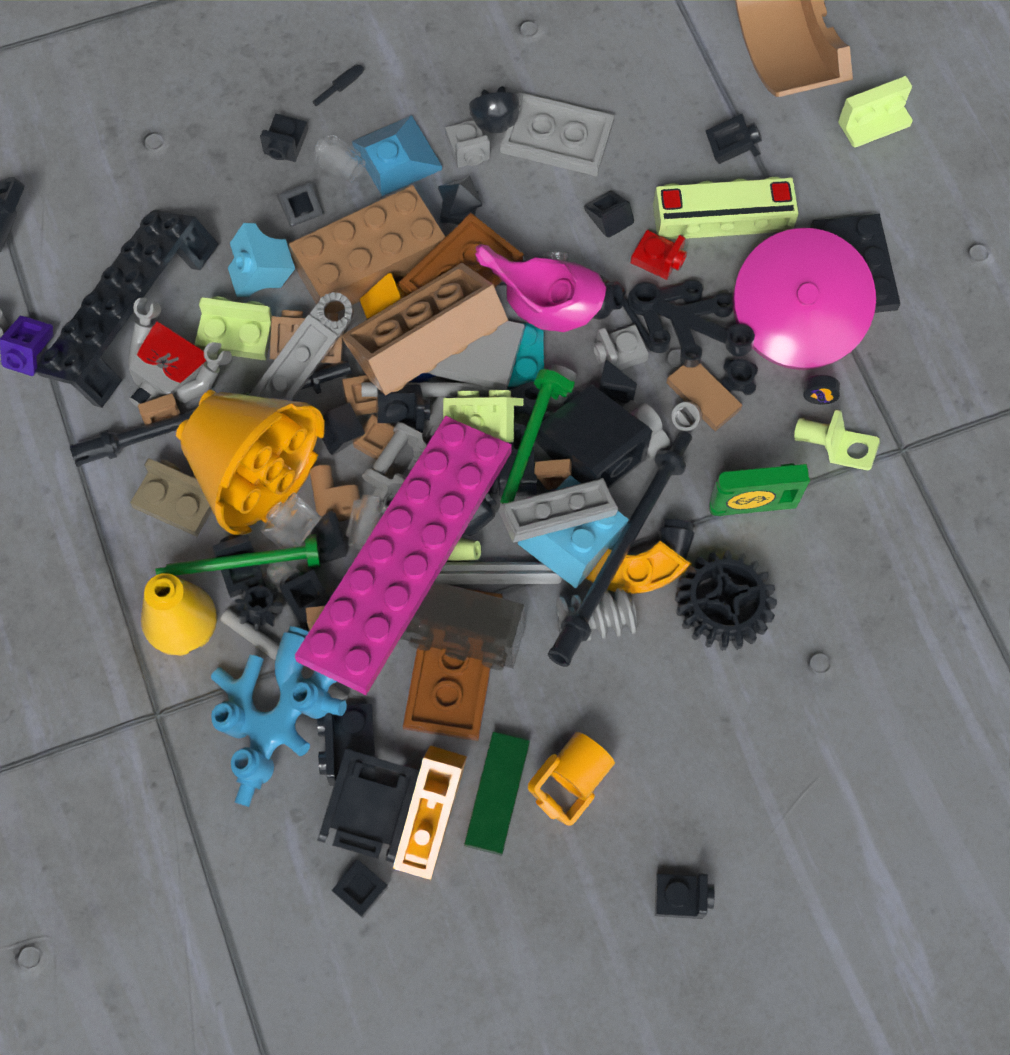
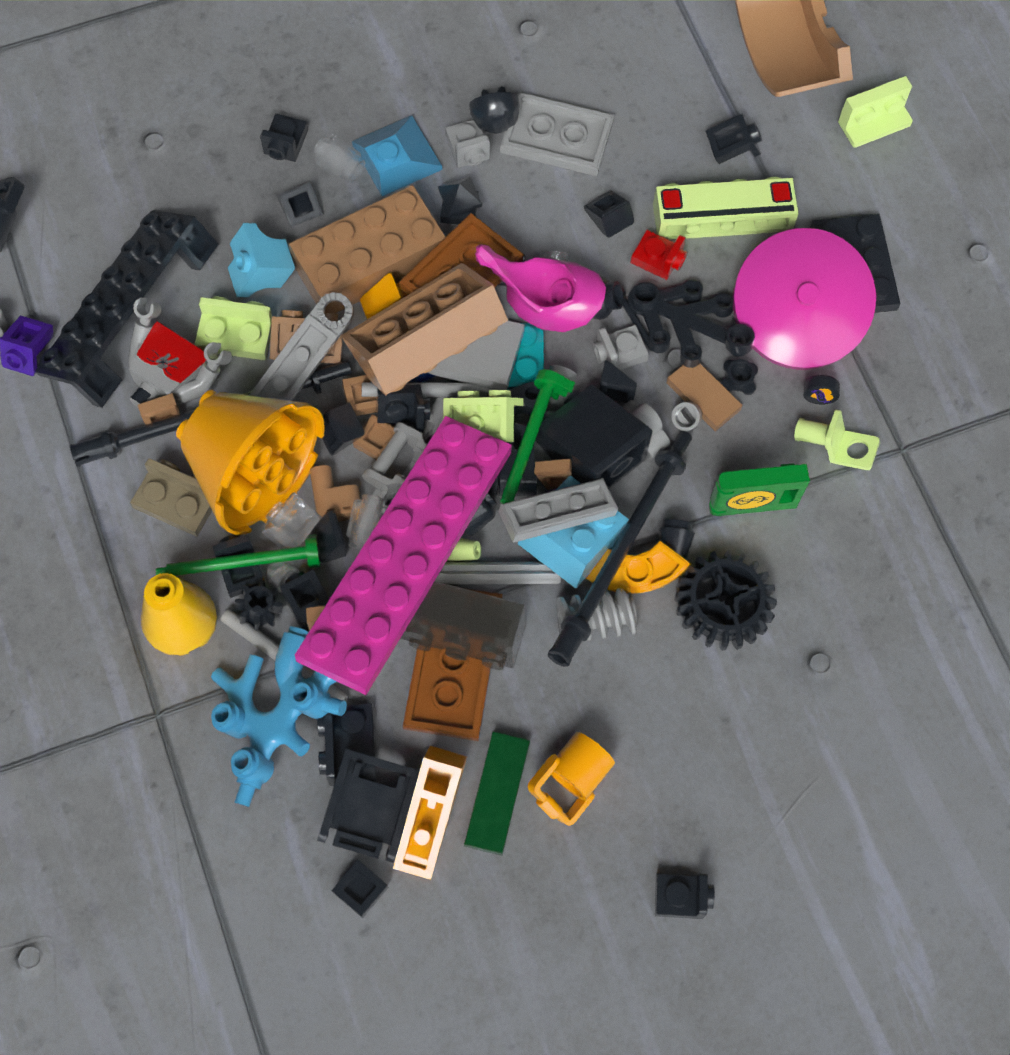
(340, 83): black piece -> none

